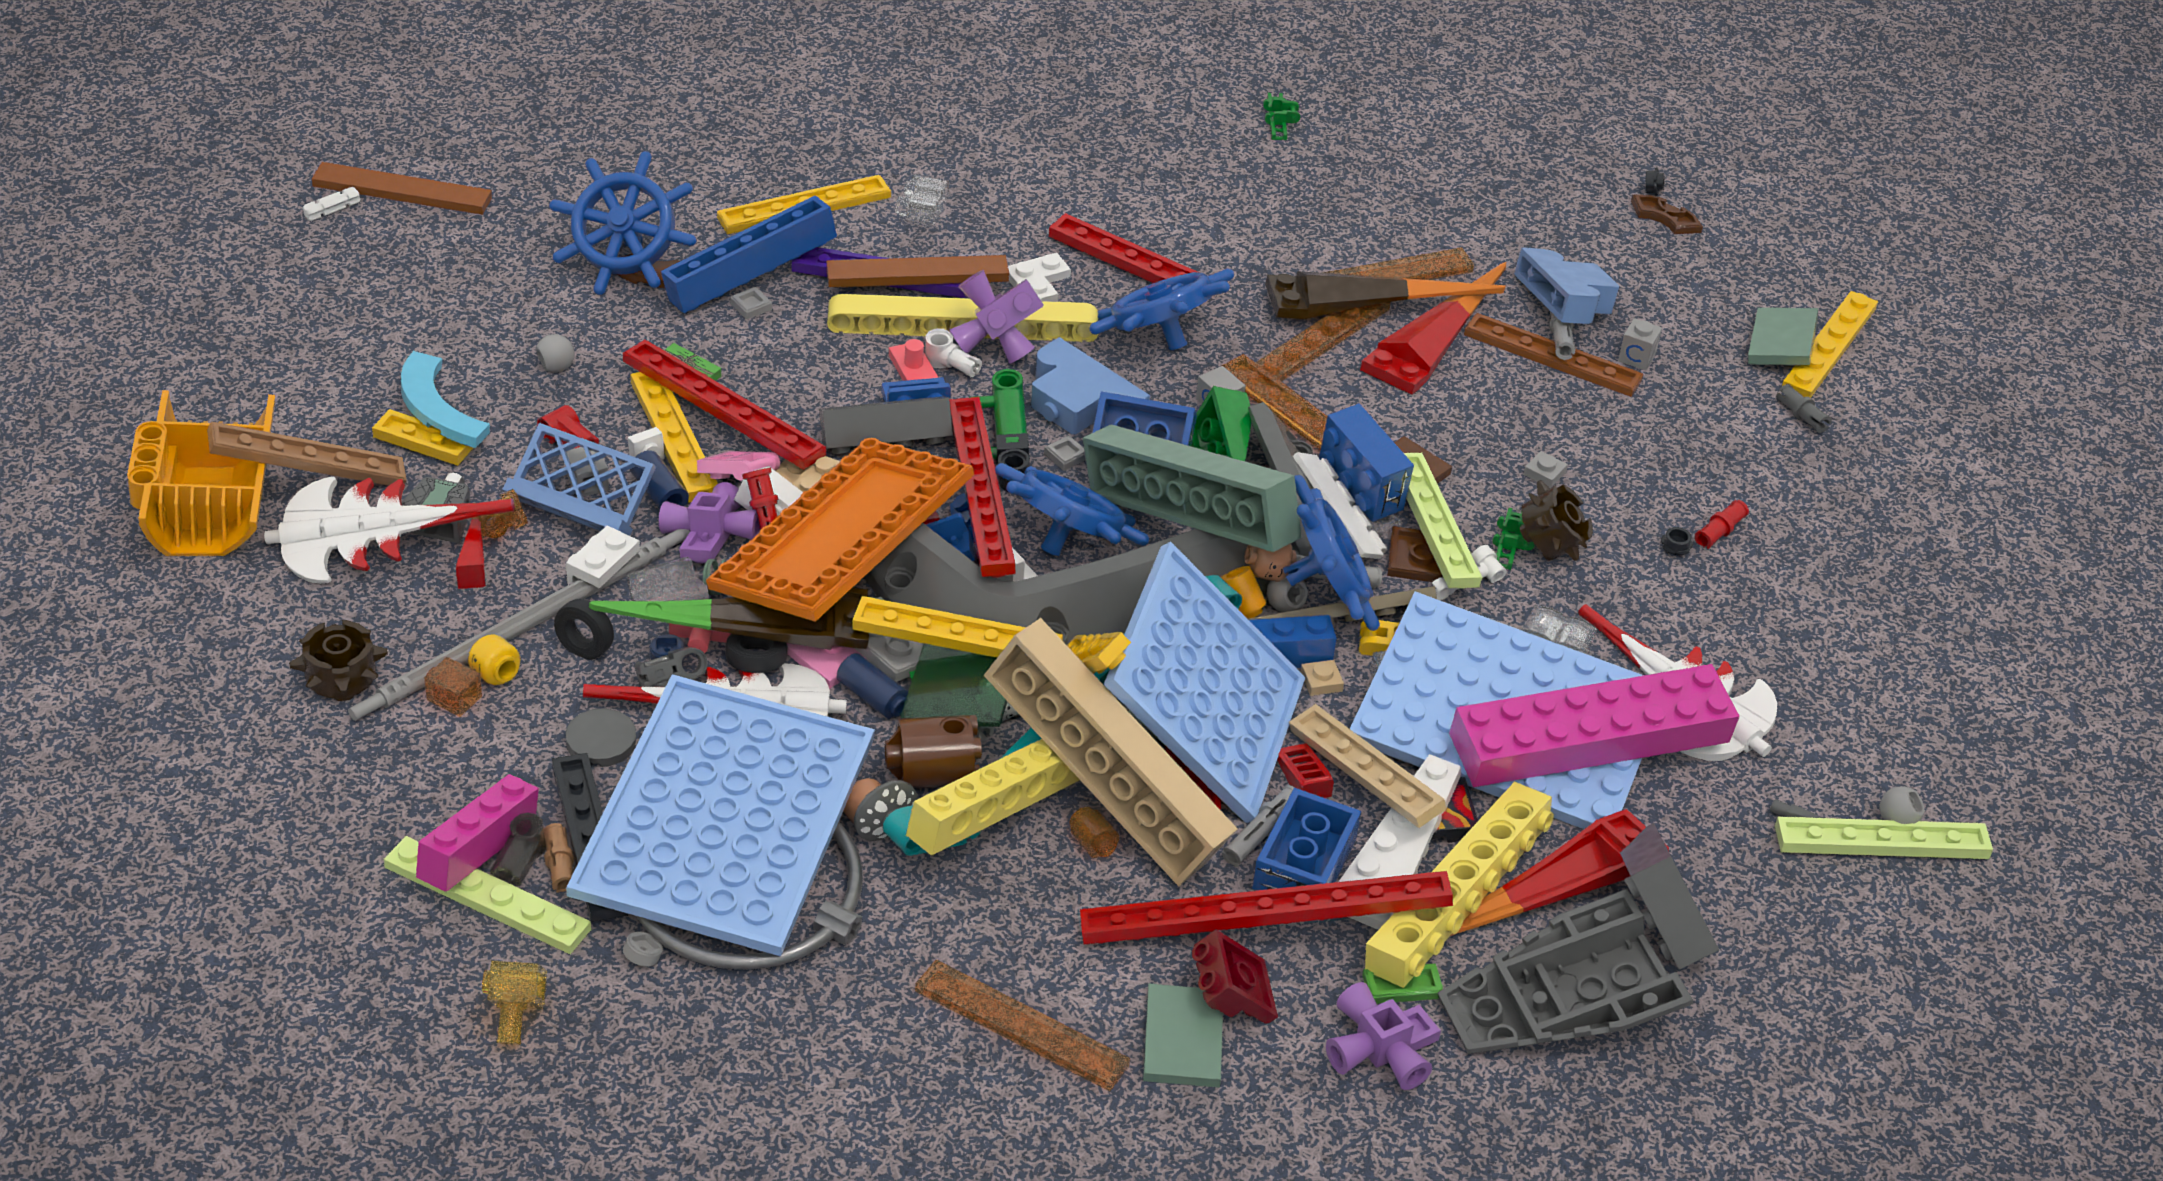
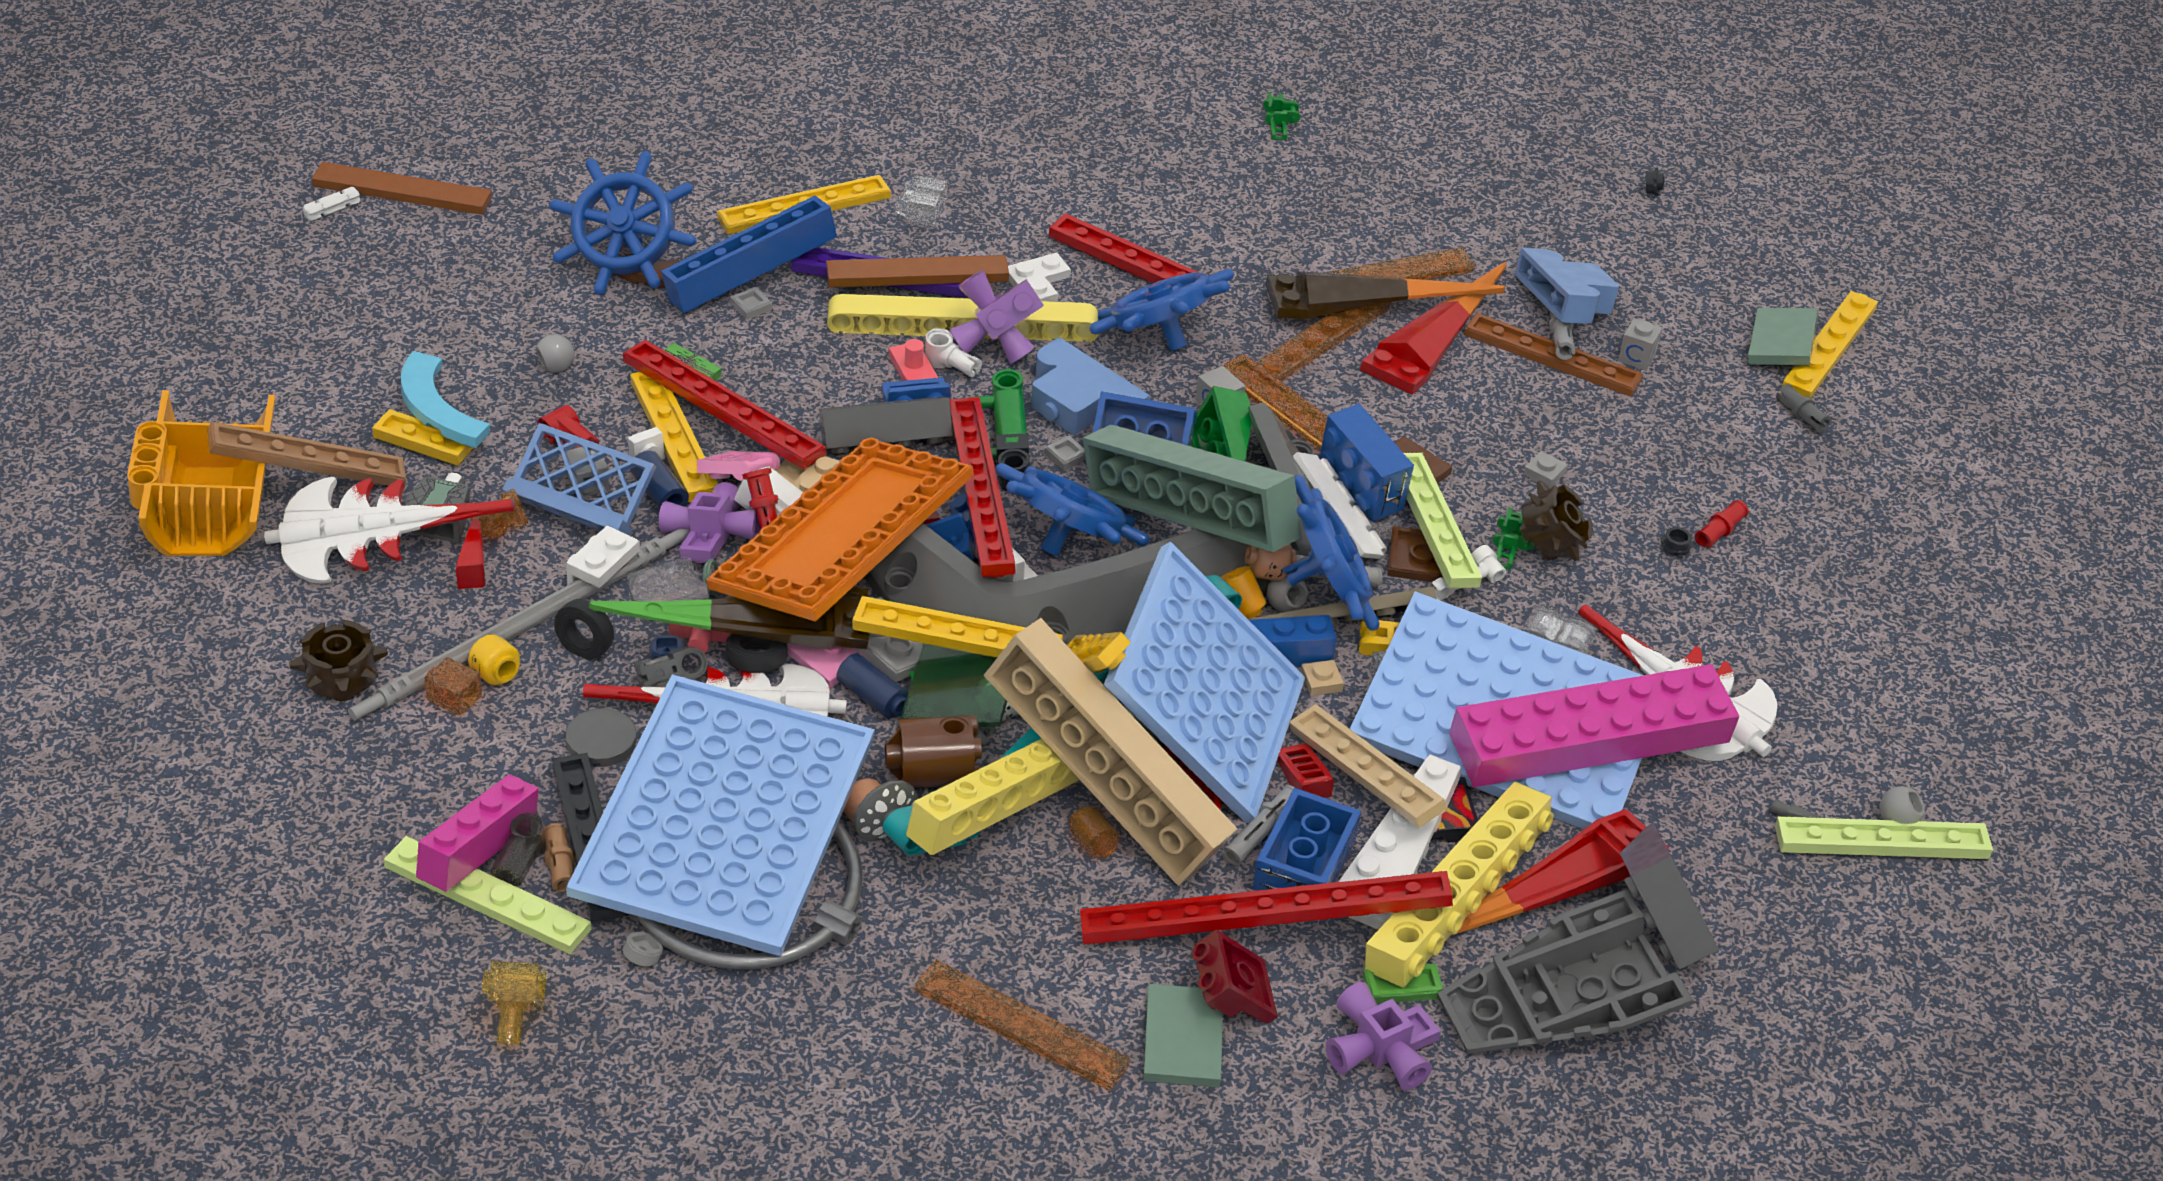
(1656, 208): reddish brown tile -> none

